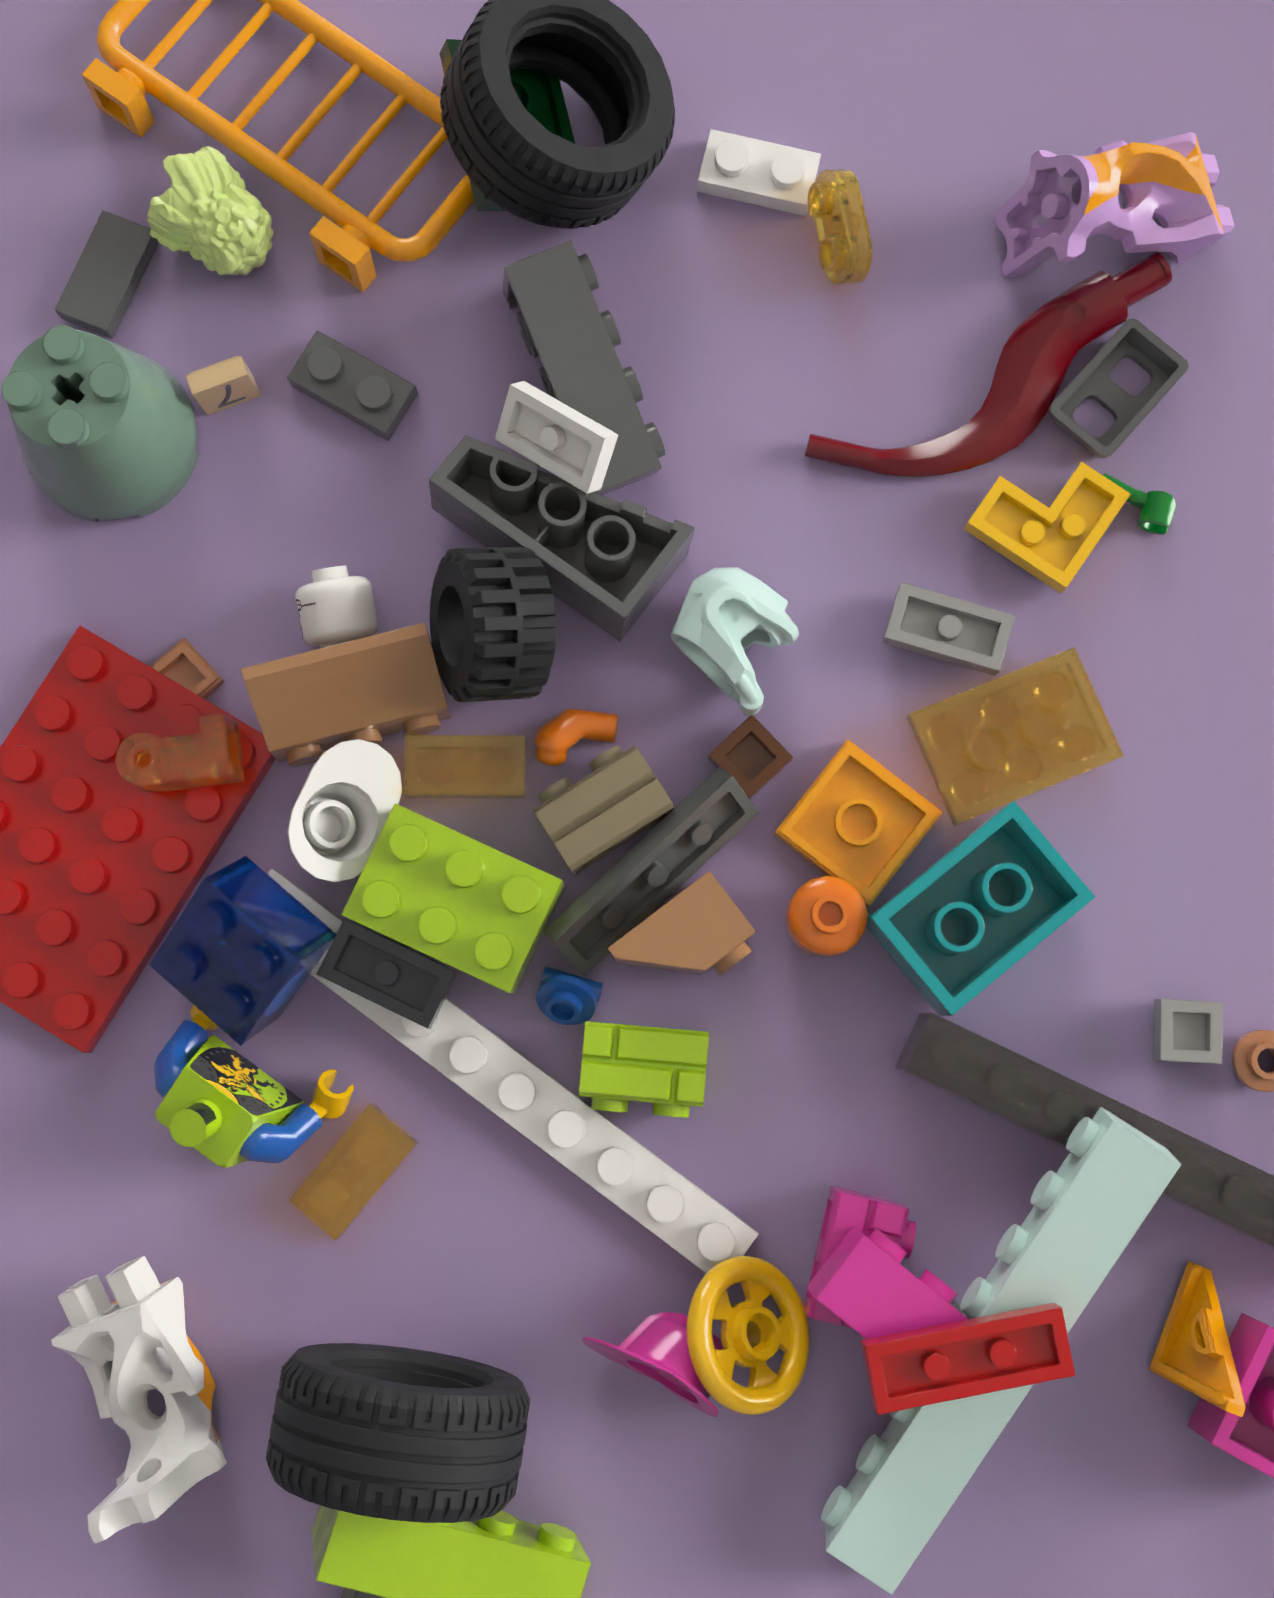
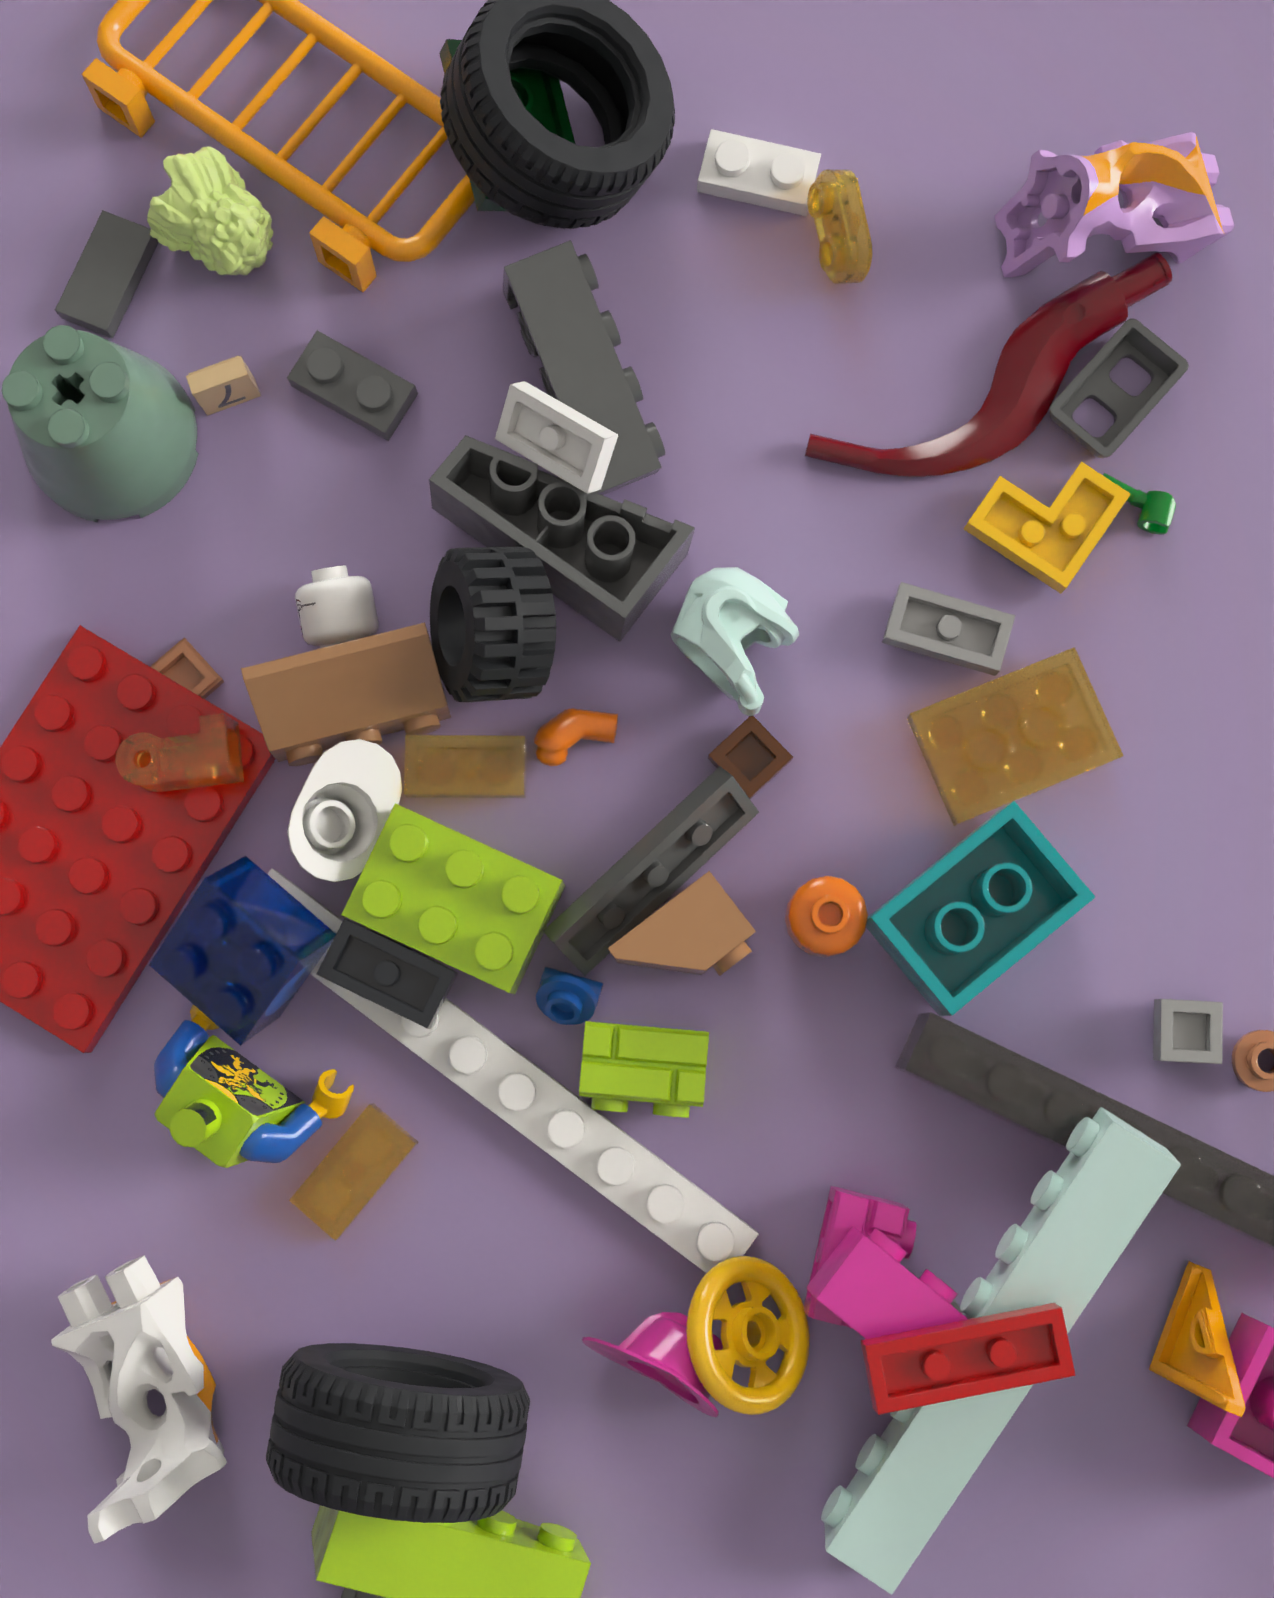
(602, 808): dark tan brick -> none
(858, 822): light orange tile -> none

